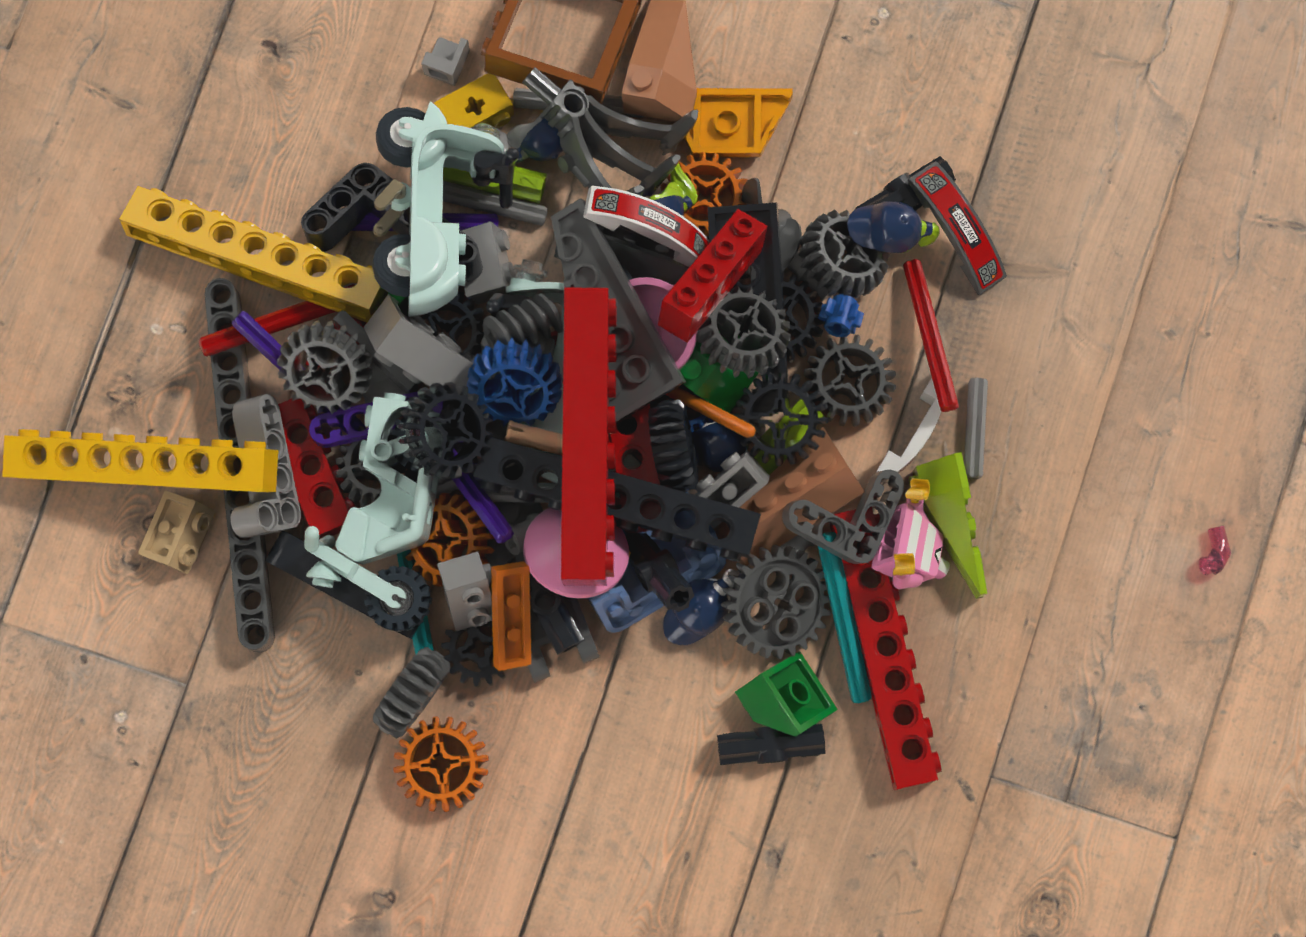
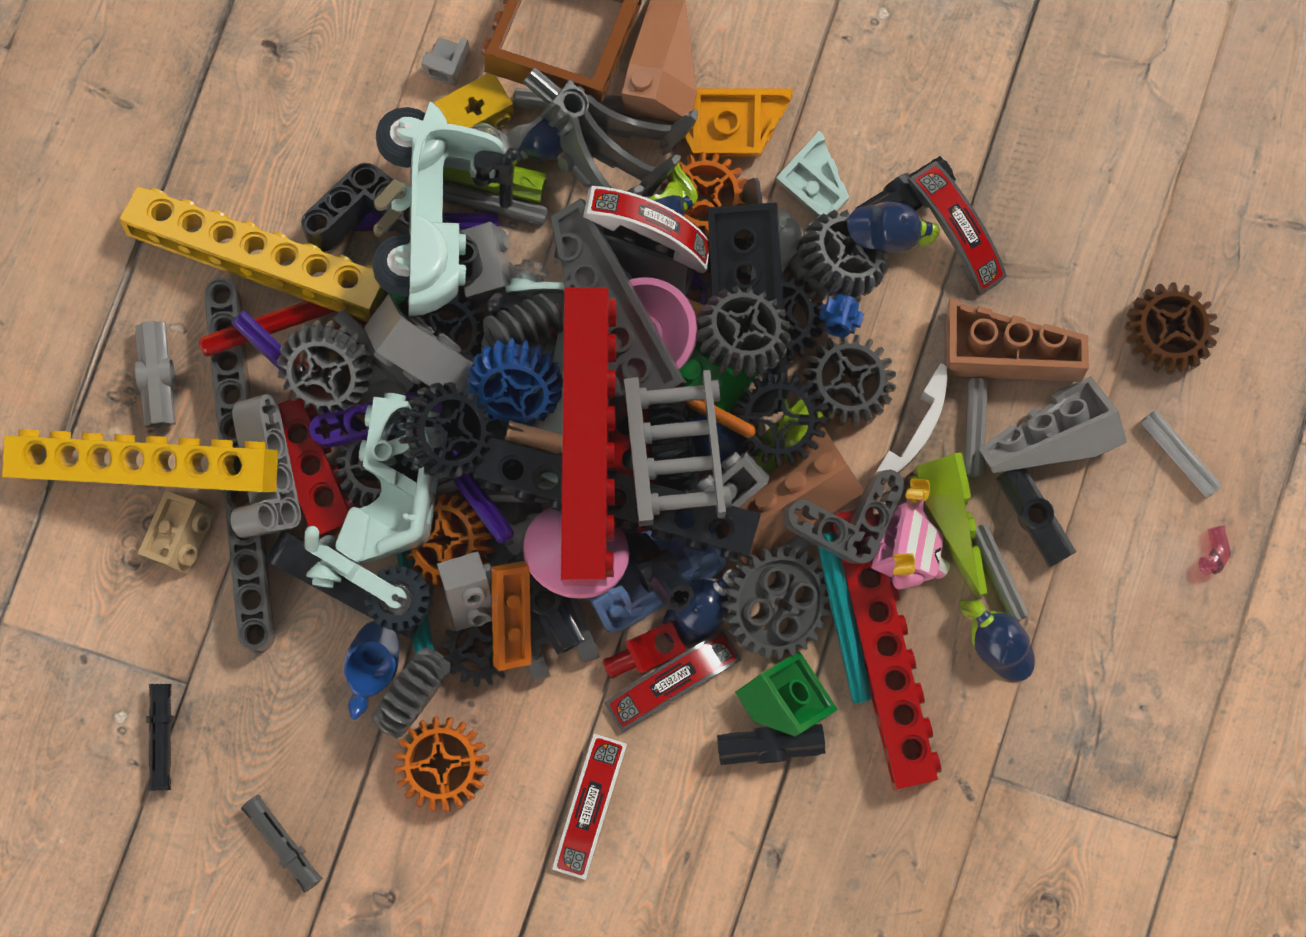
(155, 374): none -> light grey piece
(160, 736): none -> black pin
(289, 853): none -> dark grey pin
(370, 665): none -> blue hair
(589, 806): none -> slope
(643, 652): none -> red bracket
(647, 469): none -> light grey fence
(672, 680): none -> slope
(712, 275): red brick -> none
(814, 178): none -> light aqua wing
(930, 336): red axle -> none
(999, 573): none -> light grey axle
(1000, 641): none -> dark blue hair
(1009, 347): none -> nougat wedge
(1049, 534): none -> black piece
(1072, 427): none -> light grey wedge
(1181, 336): none -> reddish brown gear
(1181, 454): none -> light grey axle

